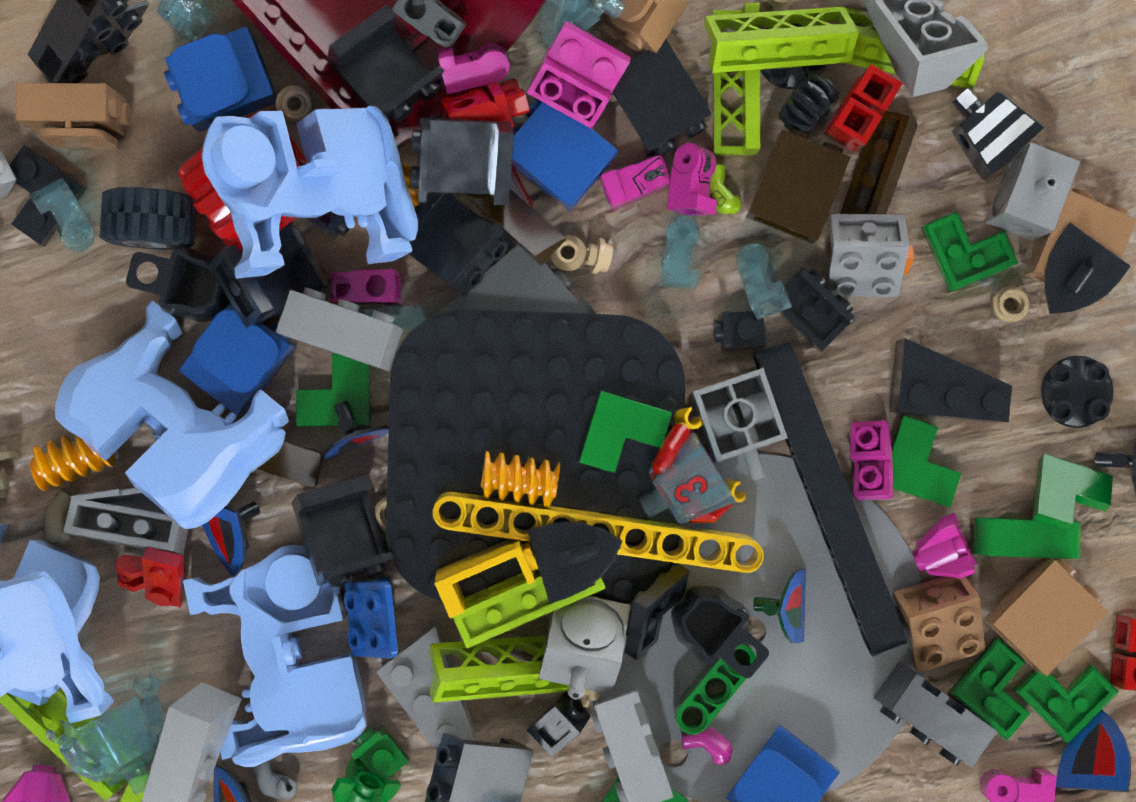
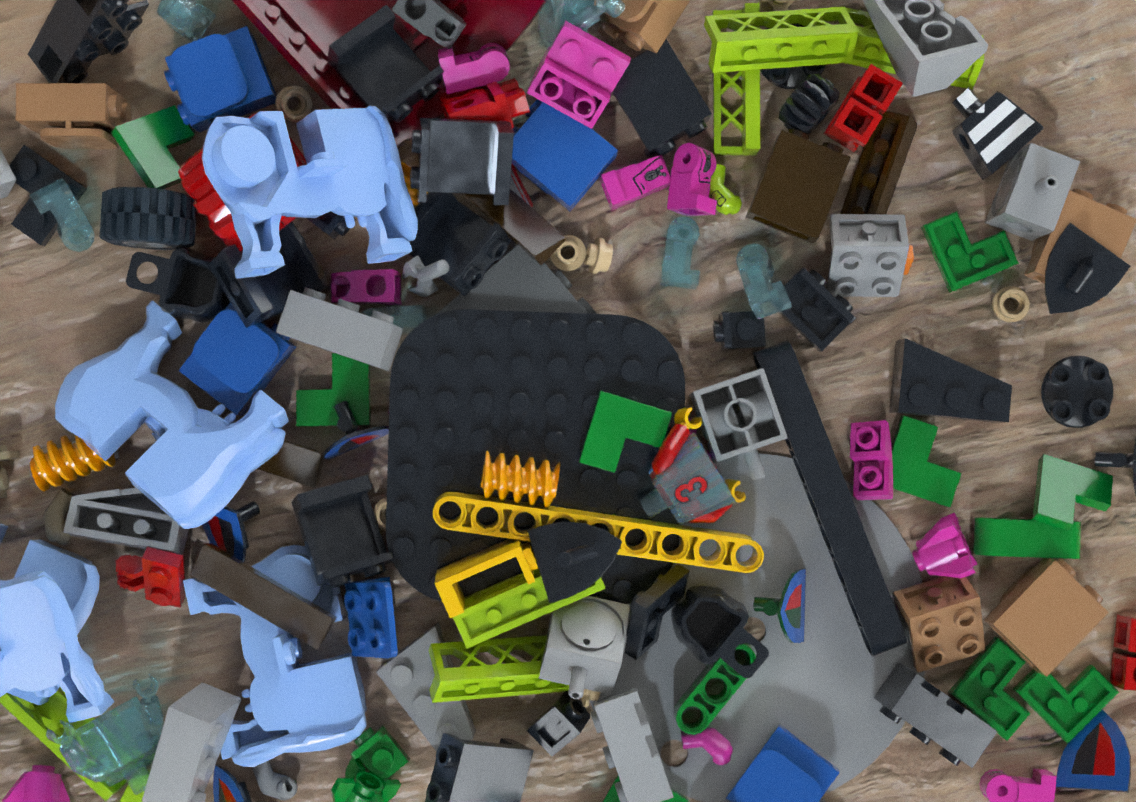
(147, 145): none -> green tile
(263, 595): none -> dark brown slope
(424, 274): none -> light grey bar

